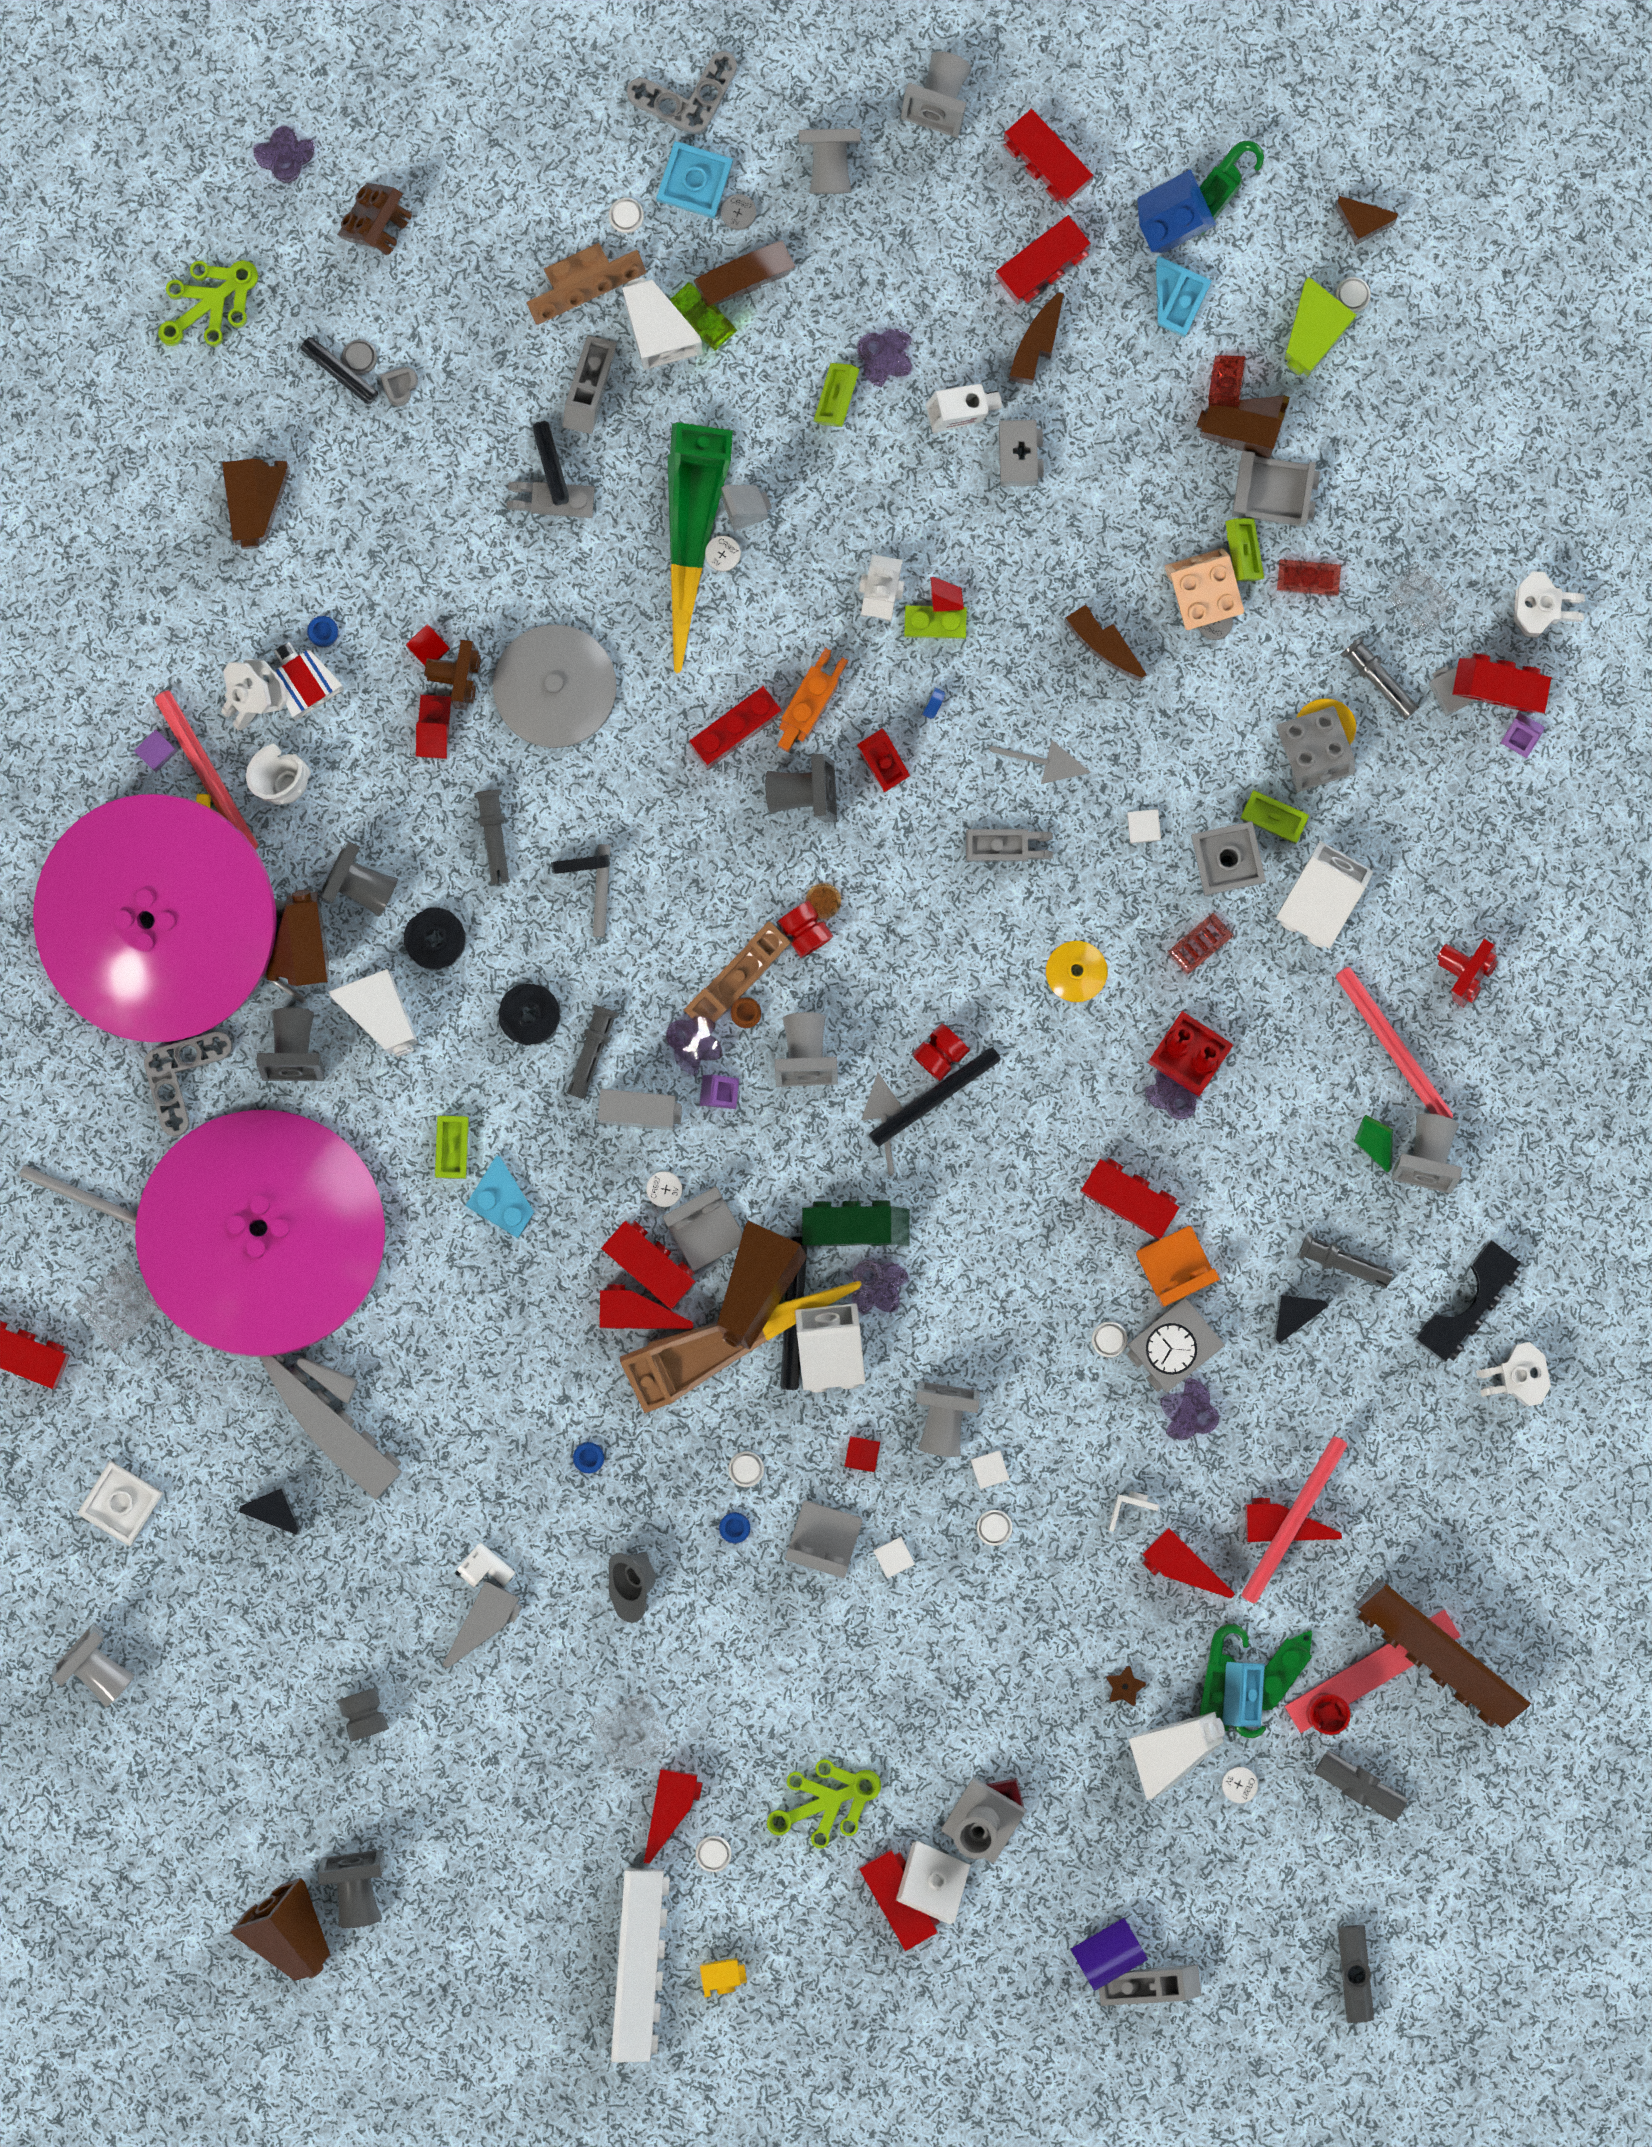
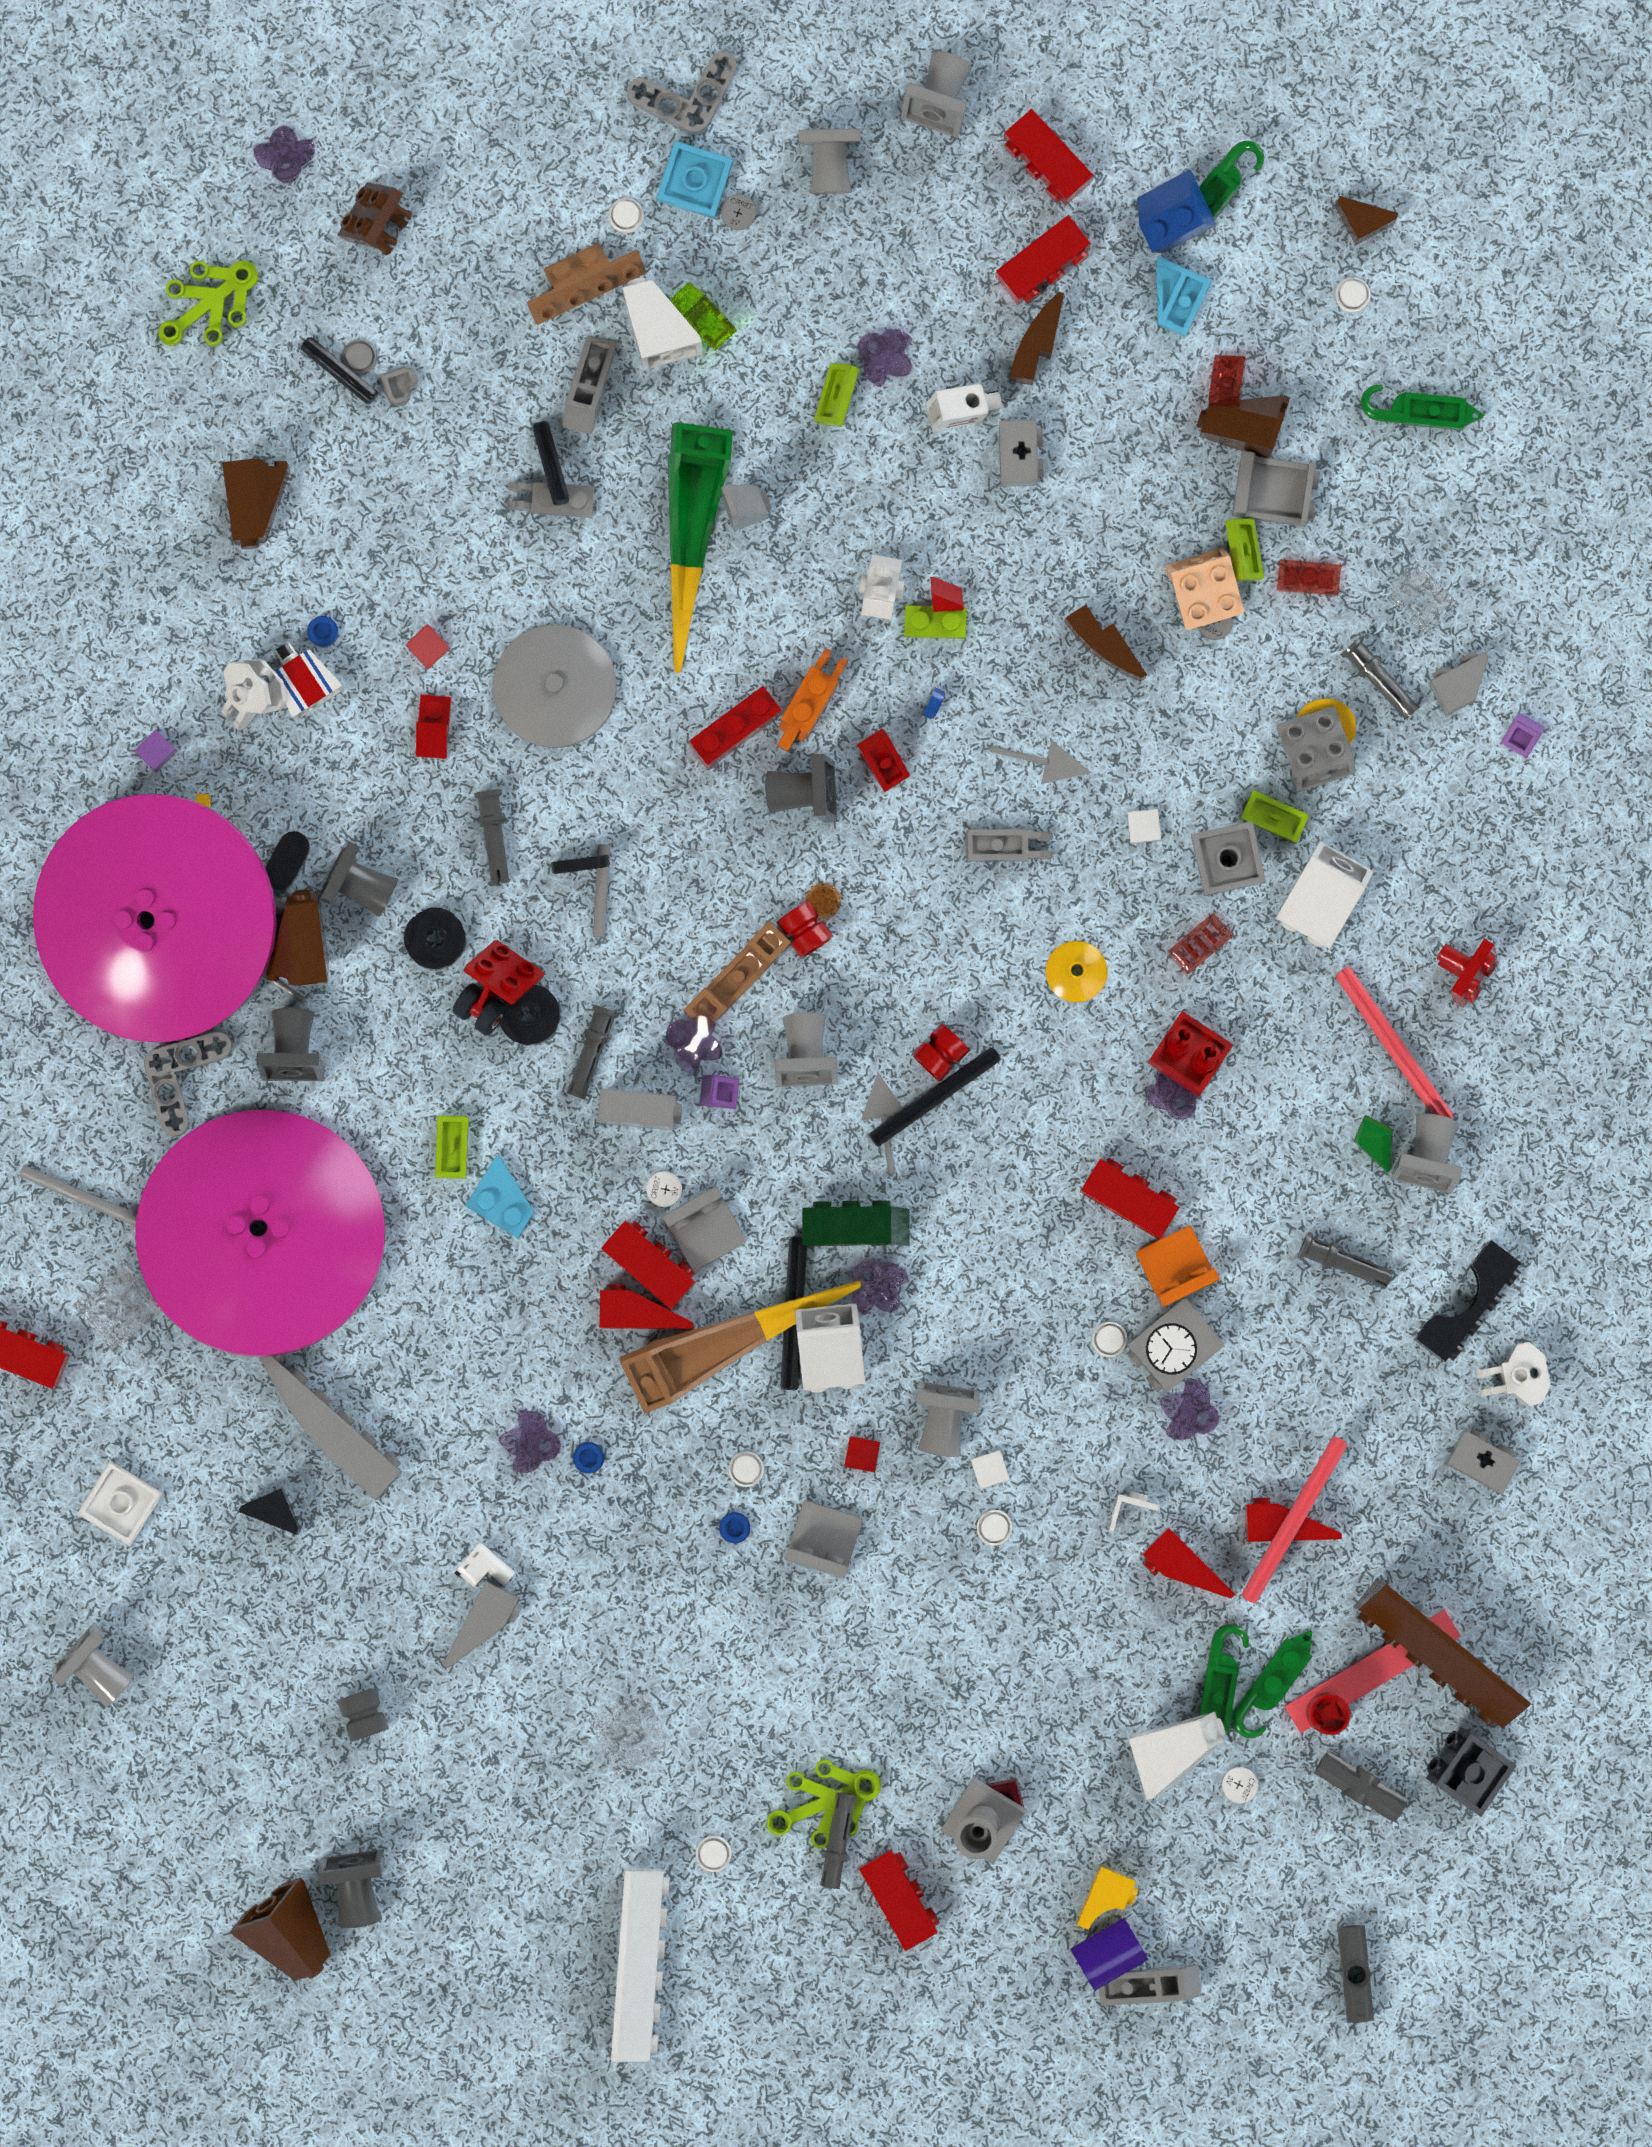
(202, 763): coral axle -> none
(277, 778): white helmet -> none
(287, 860): none -> black tile
(336, 1382): light grey slope -> none
(379, 1011): white slope -> none
(457, 674): reddish brown plate -> none
(502, 974): none -> red plate
(525, 1442): none -> clear purple plate
(629, 1584): dark grey piece -> none
(671, 1804): red slope -> none
(722, 1976): yellow brick -> none
(723, 553): white piece -> none
(745, 274): reddish brown slope -> none
(745, 1012): dark orange plate -> none
(757, 1283): reddish brown slope -> none
(838, 1838): none -> dark grey pin
(894, 1557): white tile -> none
(933, 1882): white plate -> none
(1107, 1892): none -> yellow arch
(1117, 1682): reddish brown plate -> none
(1243, 1694): medium azure slope -> none
(1294, 1313): black slope -> none
(1316, 328): lime slope -> none
(1423, 410): none -> green plate
(1469, 1770): none -> black plate
(1492, 1476): none -> light grey brick
(1502, 684): red brick -> none
(1546, 605): white hinge -> none

